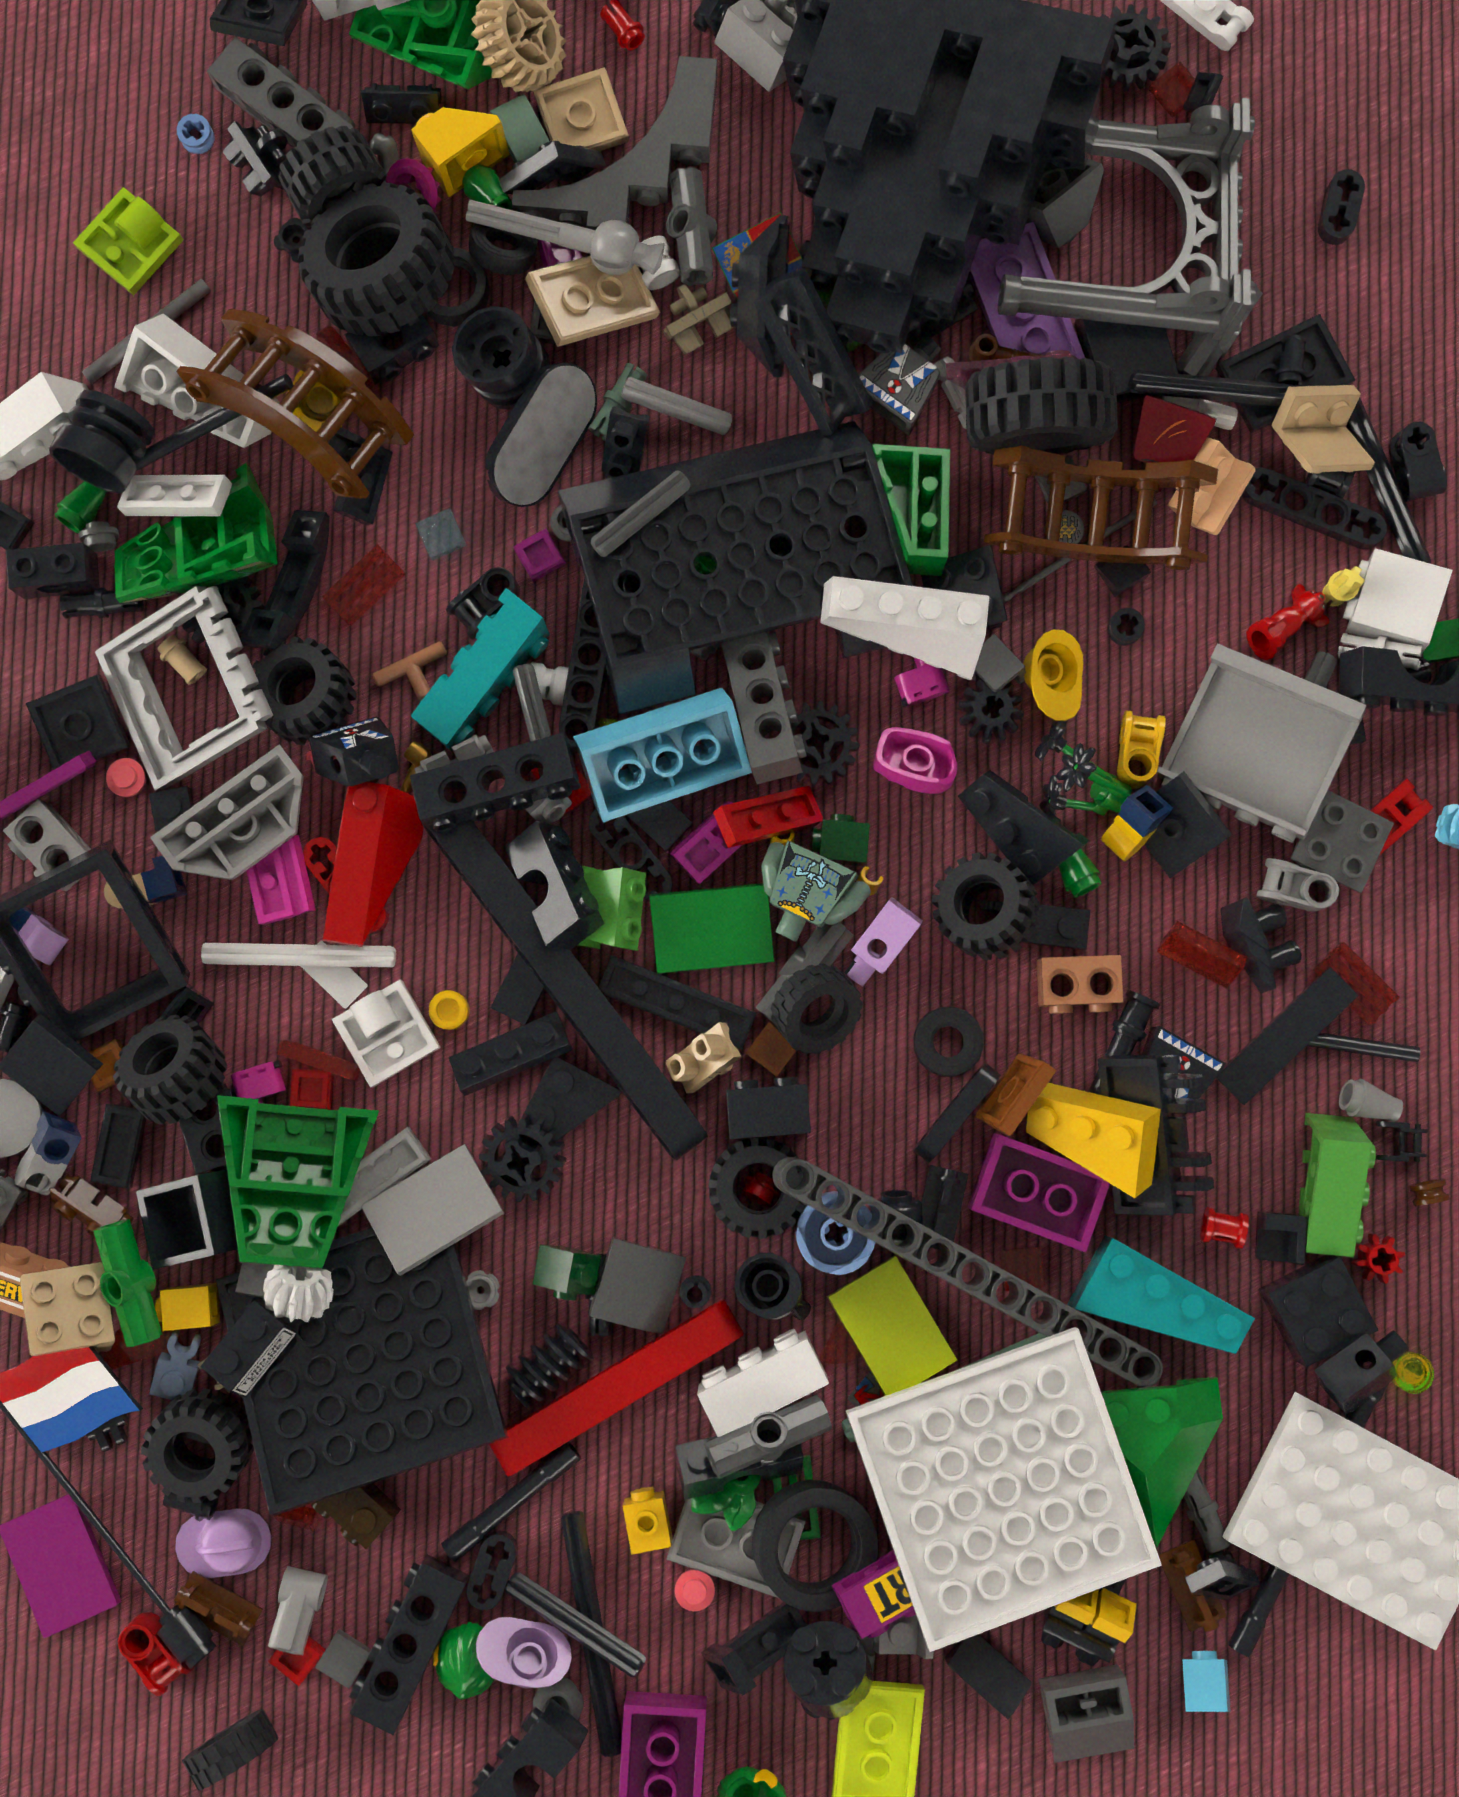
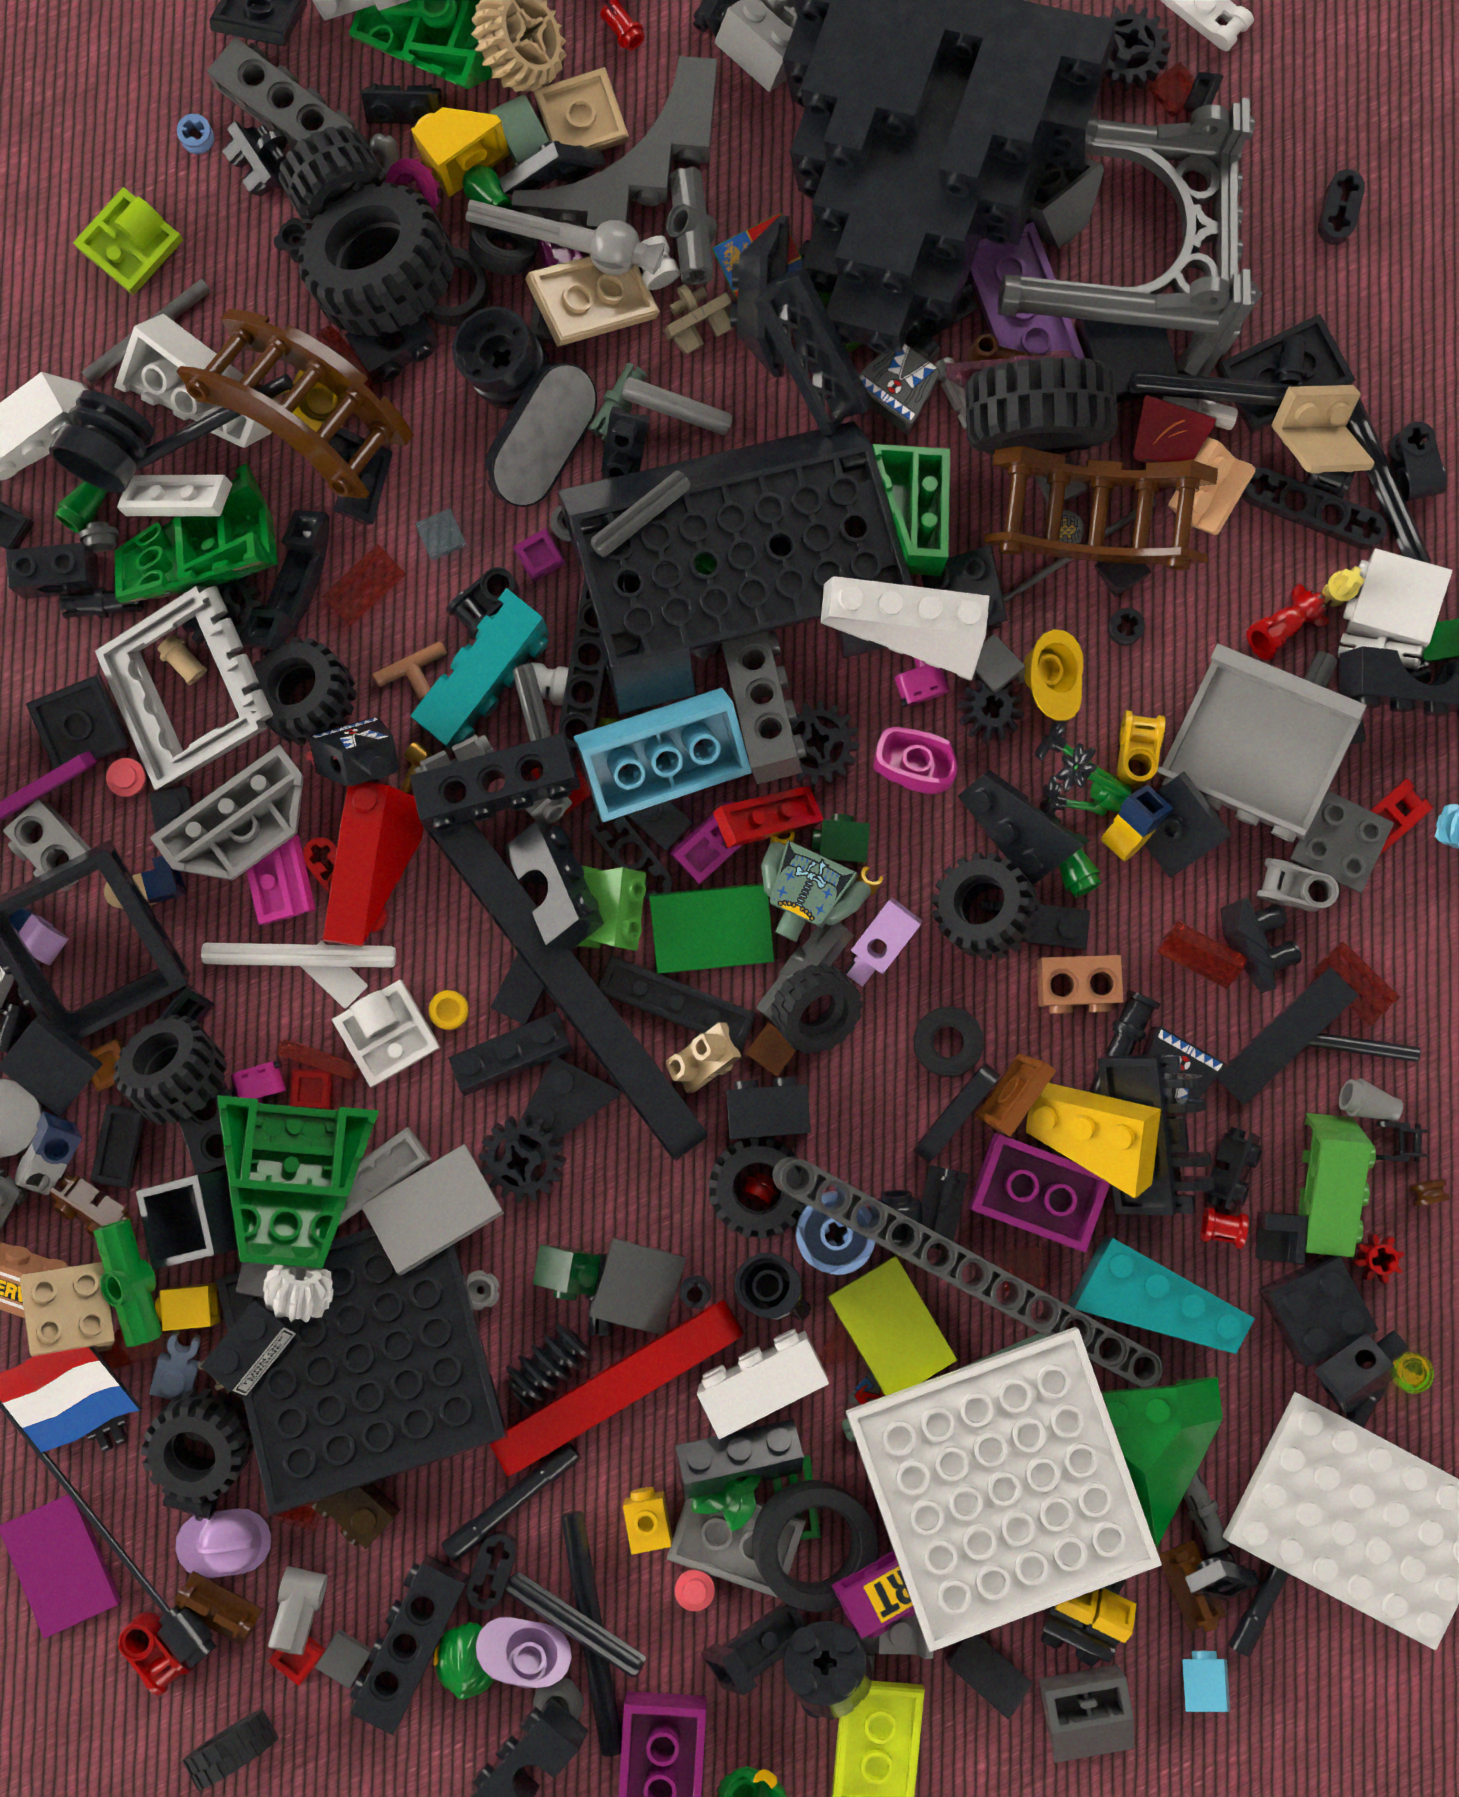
(744, 1448): dark grey piece -> none
(1241, 1156): none -> black hinge

